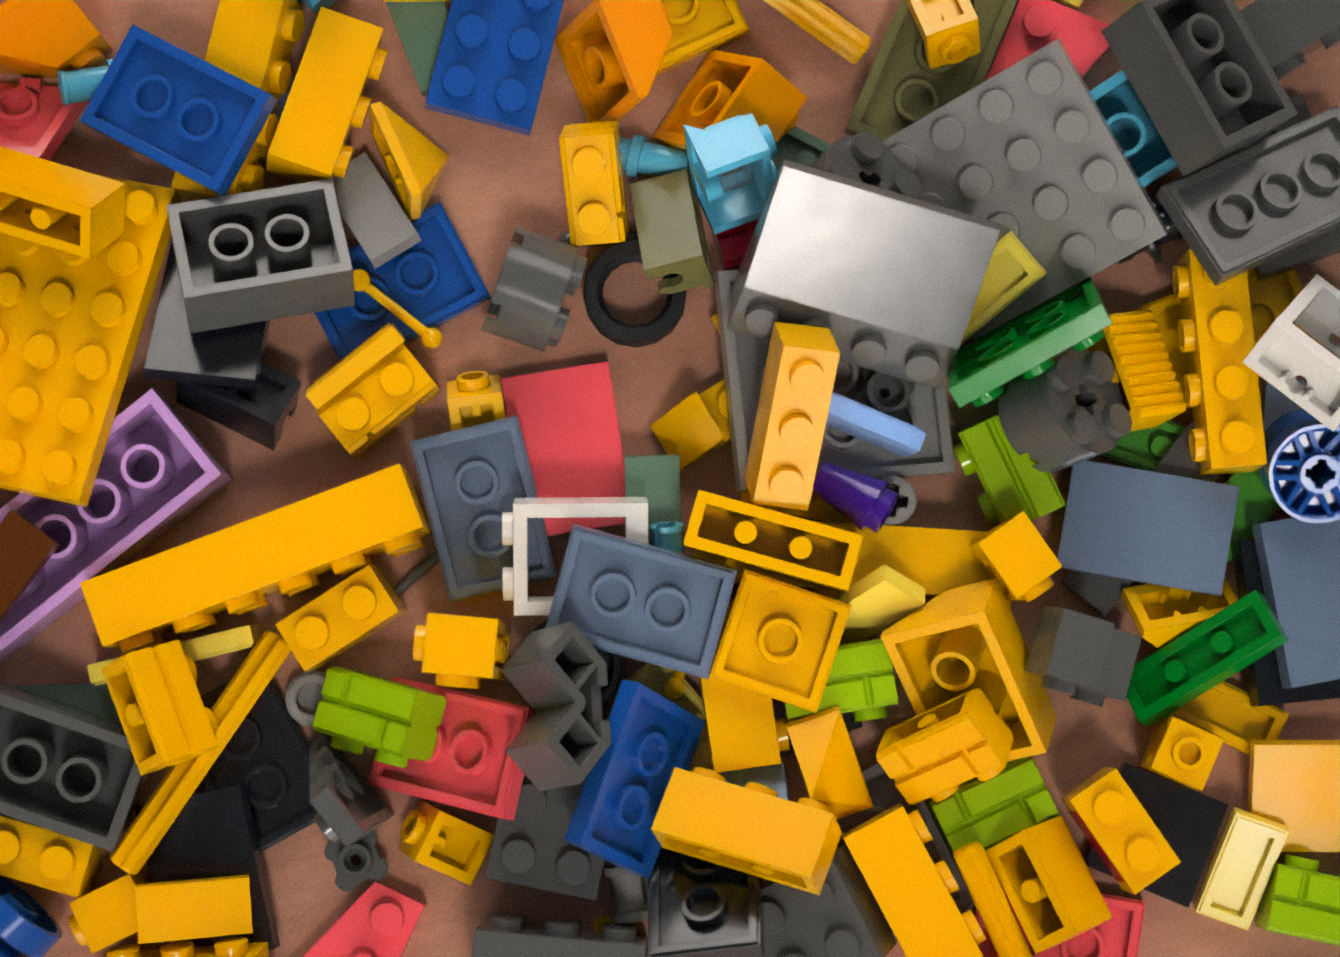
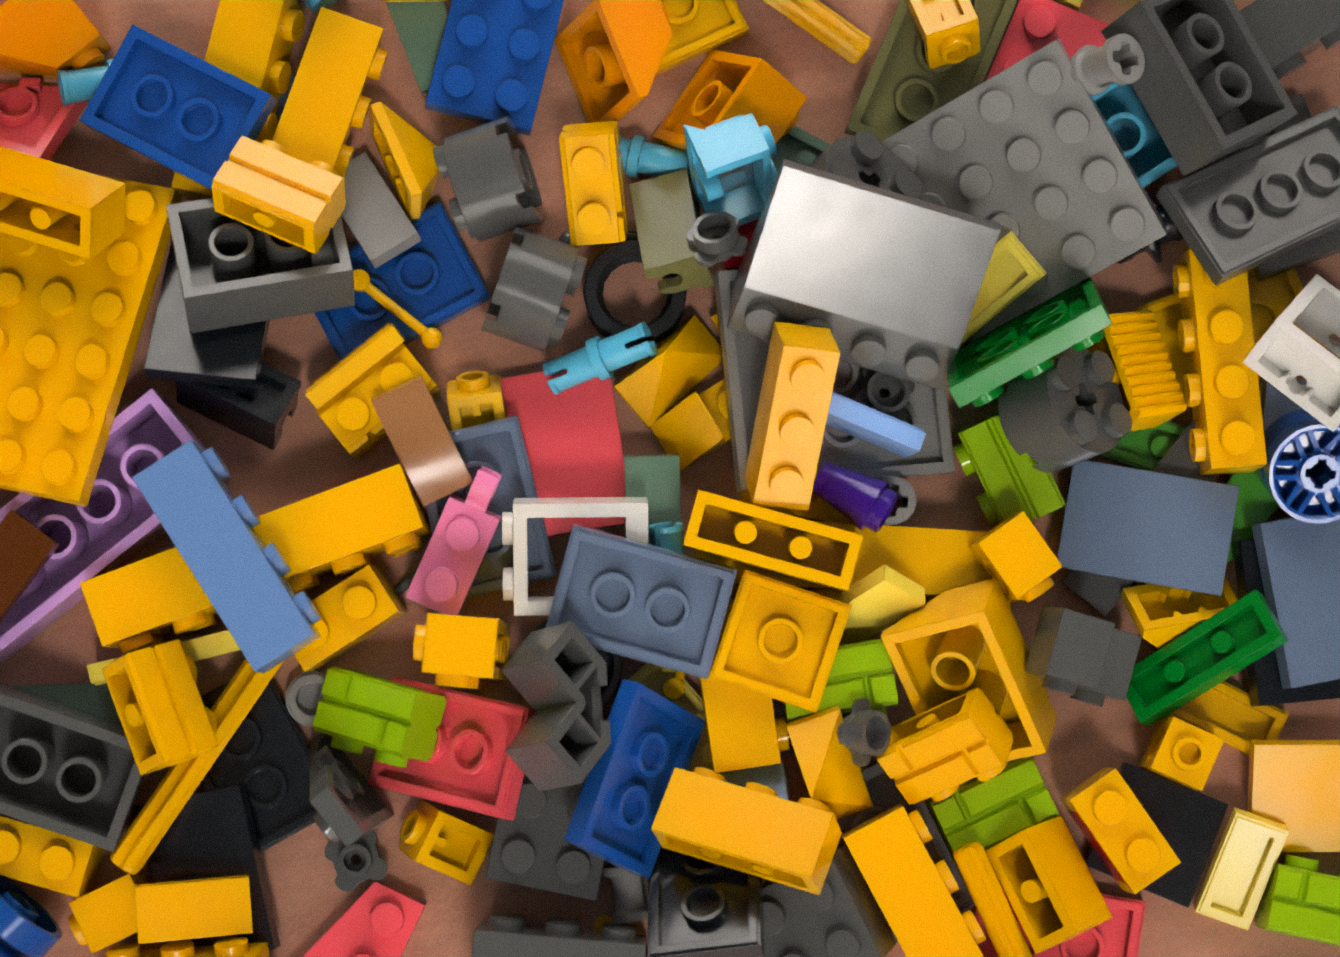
(227, 555): none -> medium blue brick
(279, 193): none -> yellow brick
(422, 440): none -> medium nougat slope
(457, 547): none -> bright pink plate
(490, 180): none -> dark grey brick
(599, 358): none -> medium azure pin
(665, 378): none -> yellow slope
(716, 238): none -> dark grey plate
(864, 732): none -> dark grey plate
(1116, 61): none -> light grey bush

